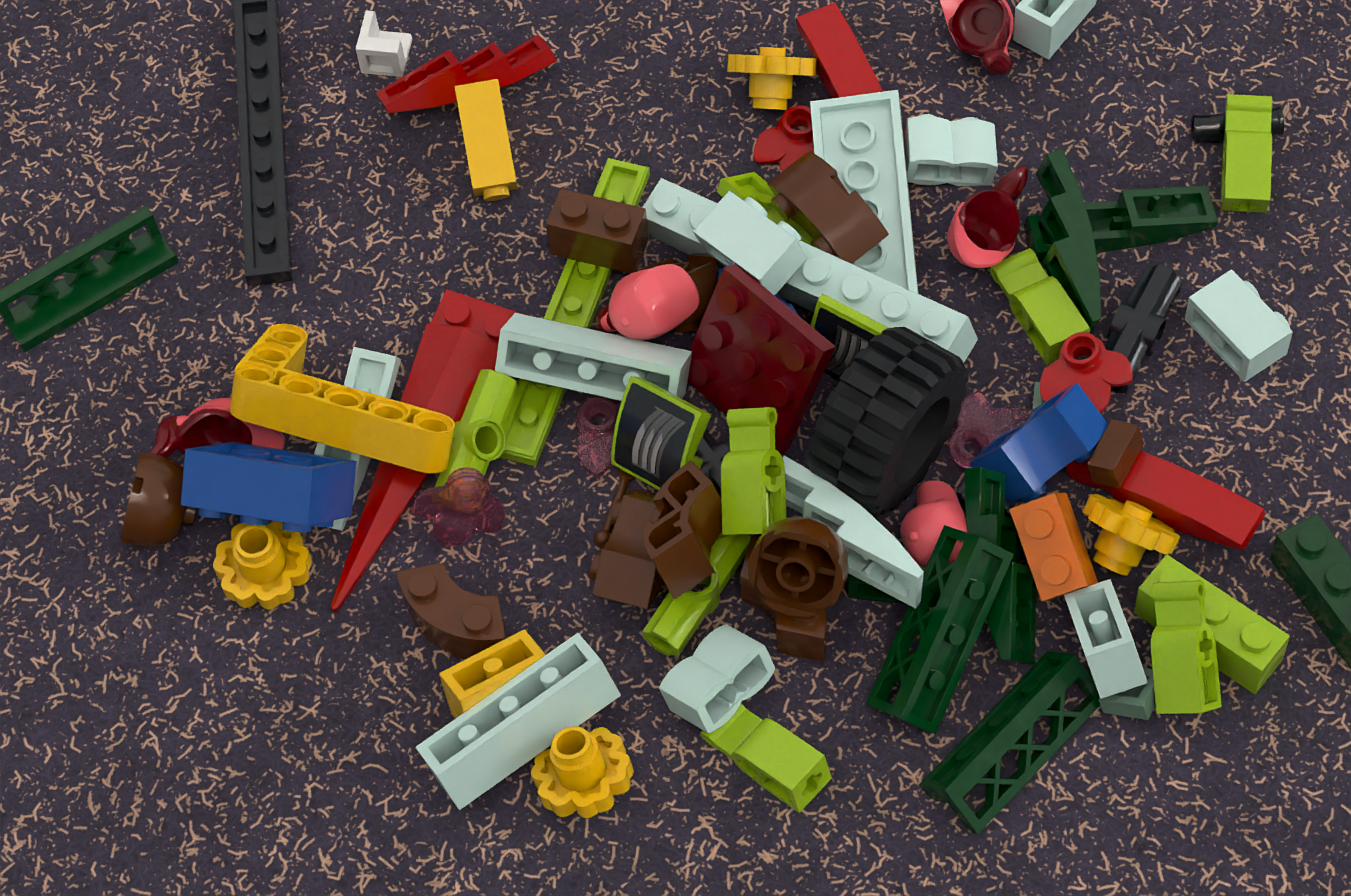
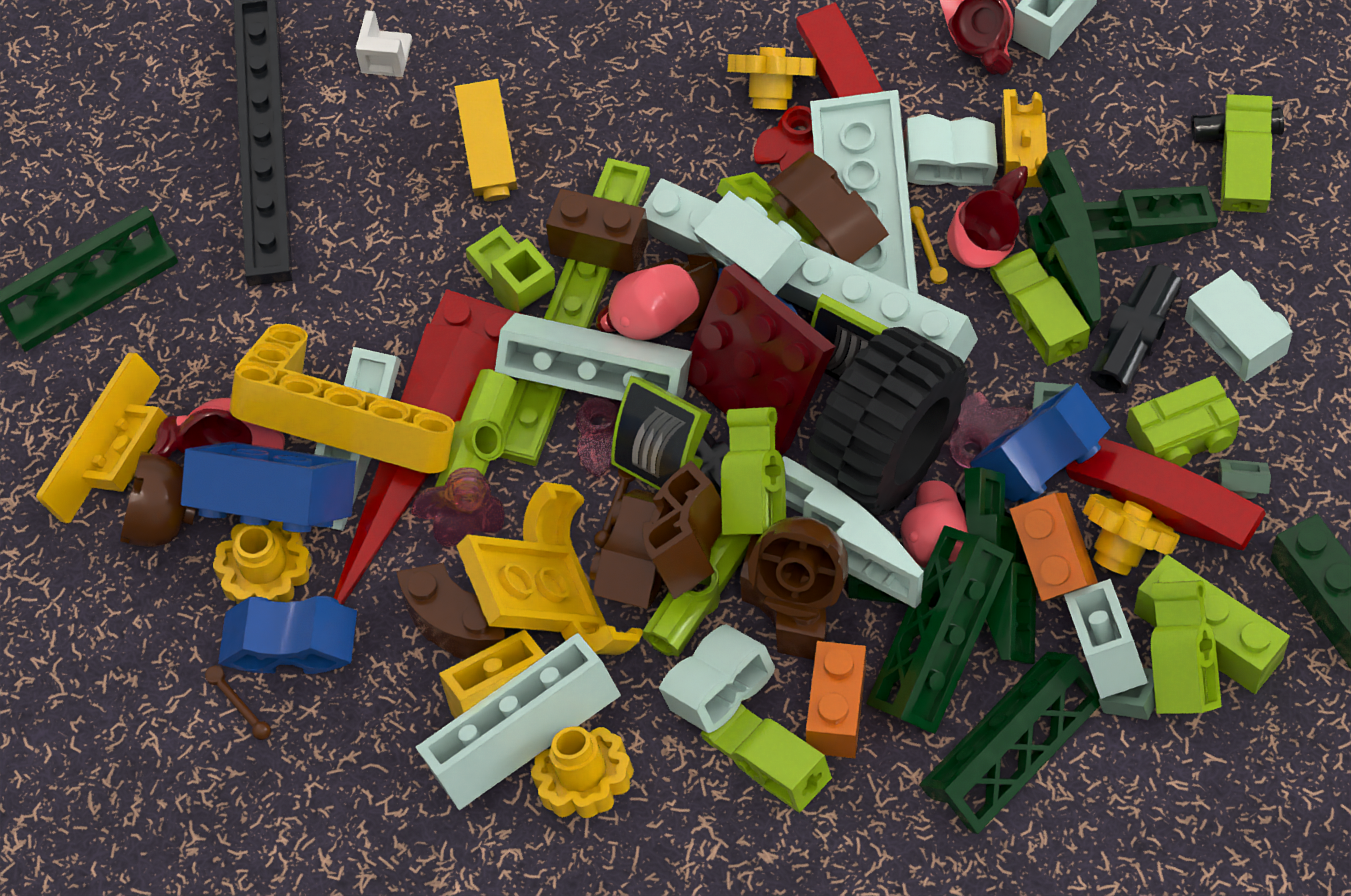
(108, 441): none -> yellow bracket
(215, 676): none -> reddish brown hinge
(304, 634): none -> blue brick
(436, 80): red slope -> none
(512, 269): none -> lime brick
(541, 579): none -> yellow piece
(836, 698): none -> orange brick
(937, 274): none -> yellow hinge
(1023, 134): none -> yellow hinge
(1093, 374): red plate -> none
(1115, 453): reddish brown piece -> none
(1185, 422): none -> lime brick
(1244, 477): none -> sand green plate

